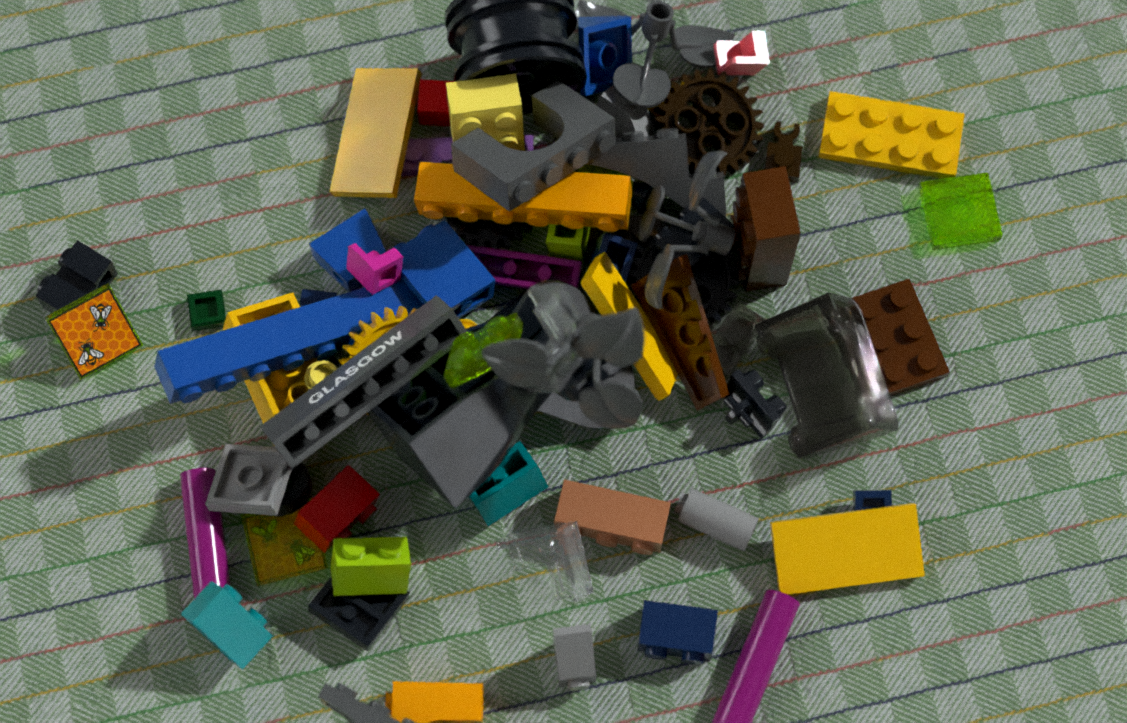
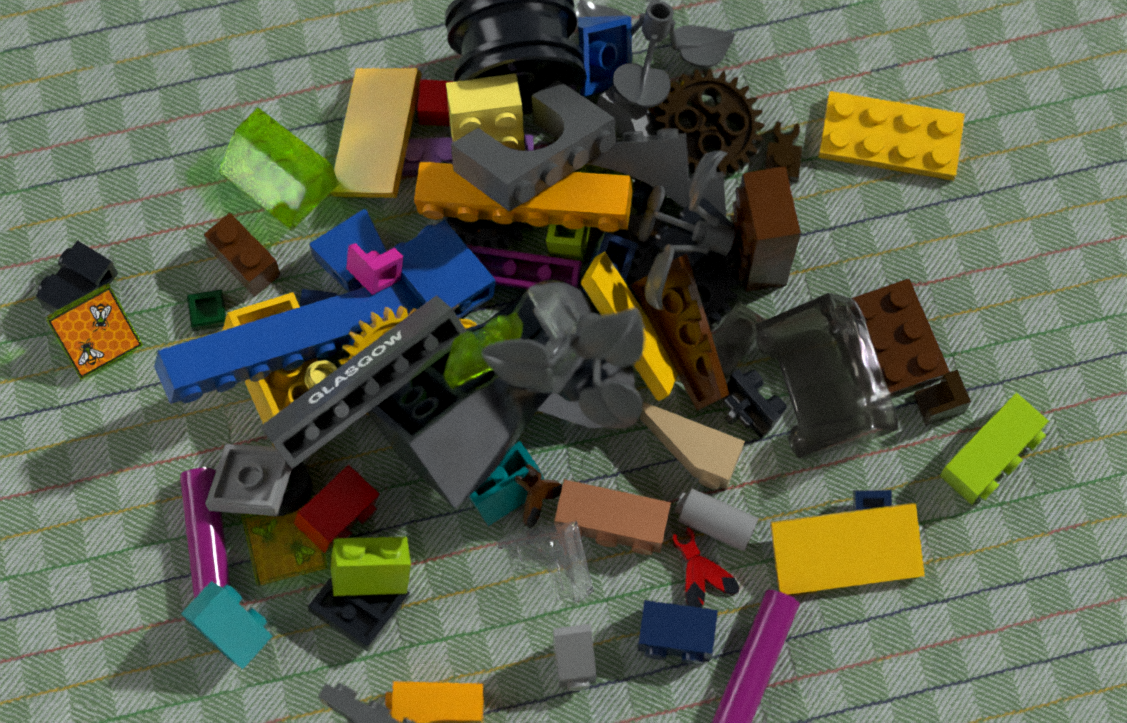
(242, 254): none -> reddish brown brick
(277, 169): none -> clear neon green slope
(537, 490): none -> reddish brown piece
(700, 449): none -> tan slope
(702, 569): none -> red piece
(742, 56): coral panel -> none
(943, 399): none -> dark brown panel
(960, 211): clear neon green plate -> none
(995, 449): none -> lime brick

